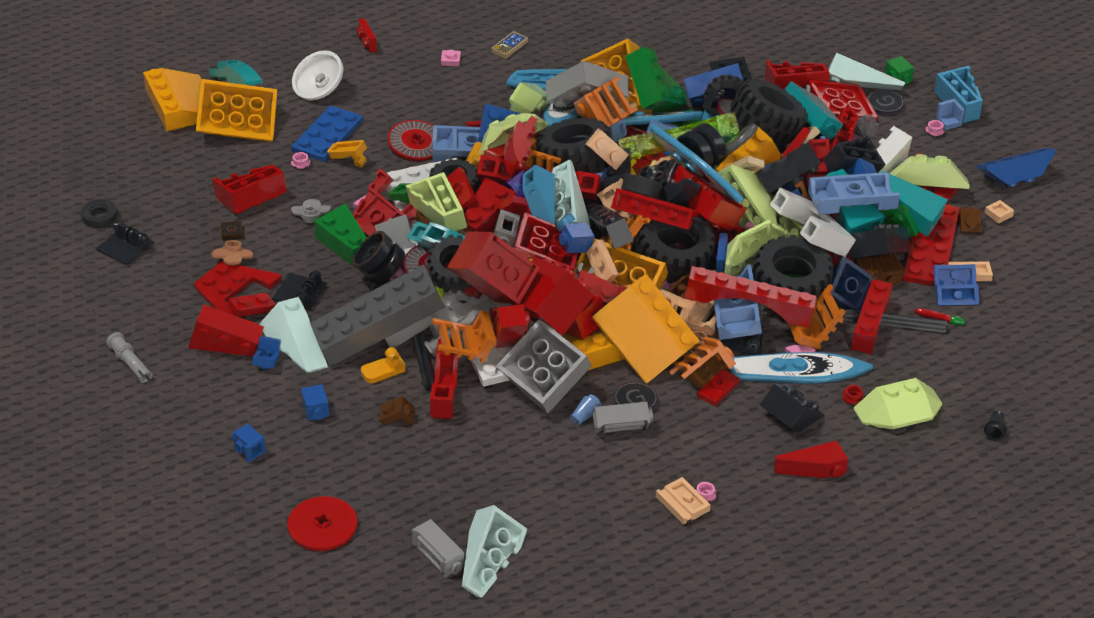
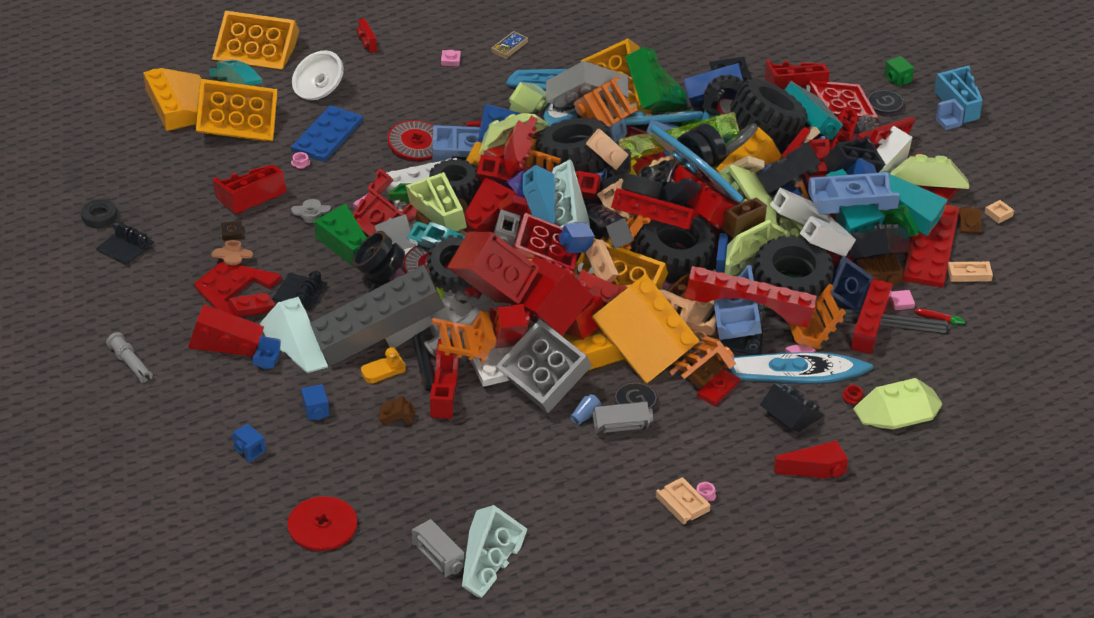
(256, 40): none -> light orange slope
(349, 149): light orange piece -> none
(461, 187): red plate -> none
(566, 220): dark azure tile -> none
(744, 217): none -> reddish brown brick
(850, 71): light aqua wedge -> none
(884, 131): none -> red fence
(902, 300): none -> bright pink tile
(935, 128): bright pink plate -> none
(956, 284): blue slope -> none
(995, 427): black cone -> none
(1018, 167): blue wedge -> none

